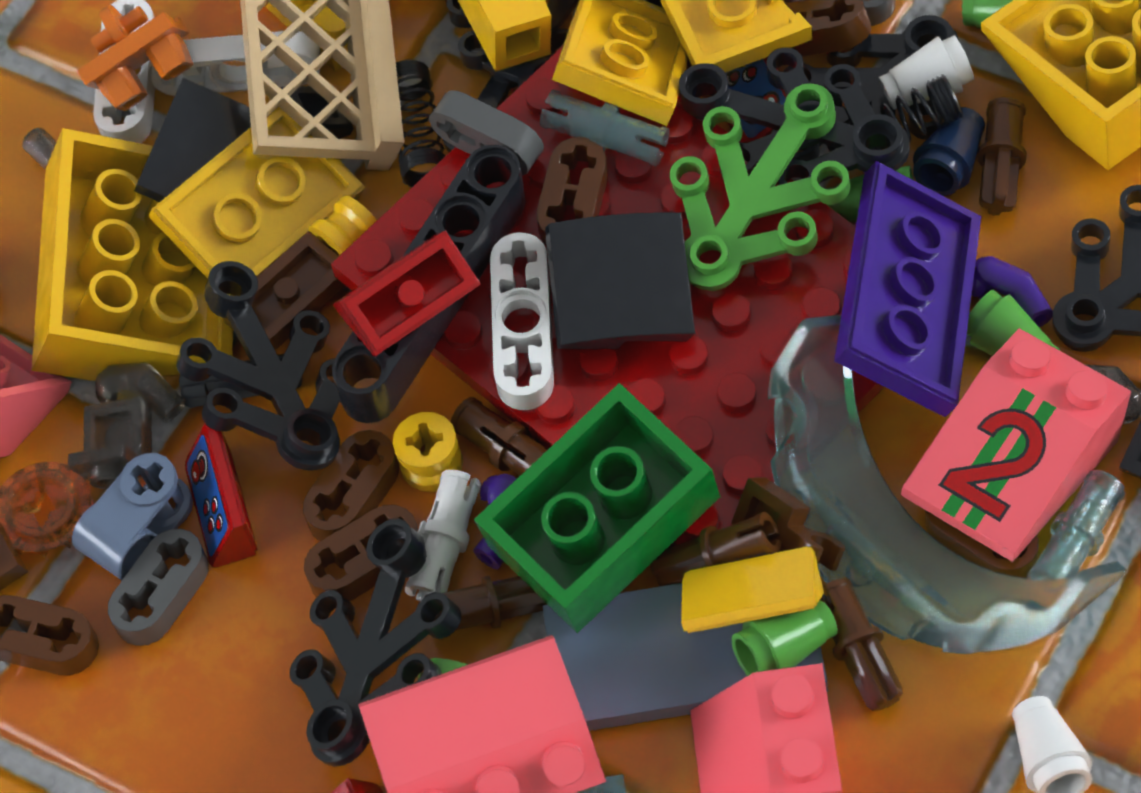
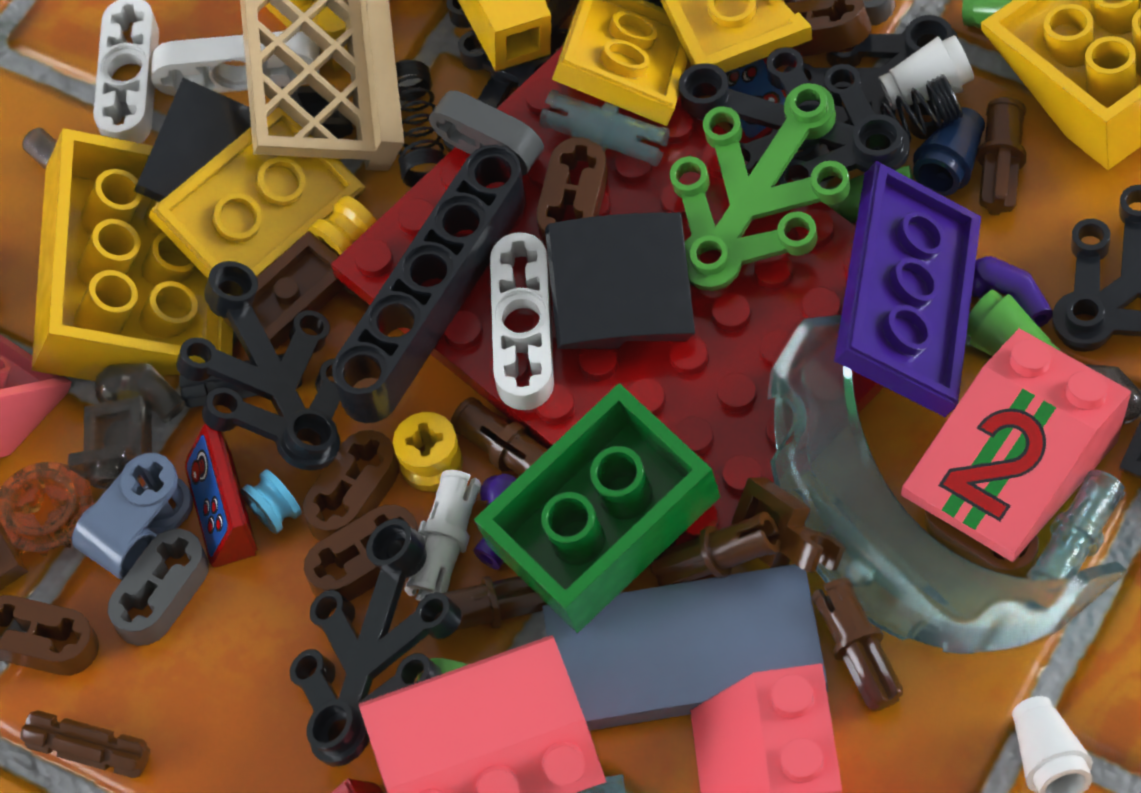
(85, 744): none -> reddish brown axle
(155, 41): orange hips -> none
(271, 501): none -> medium azure bush
(407, 293): red slope -> none
(750, 589): yellow slope -> none
(782, 639): bright green cone -> none

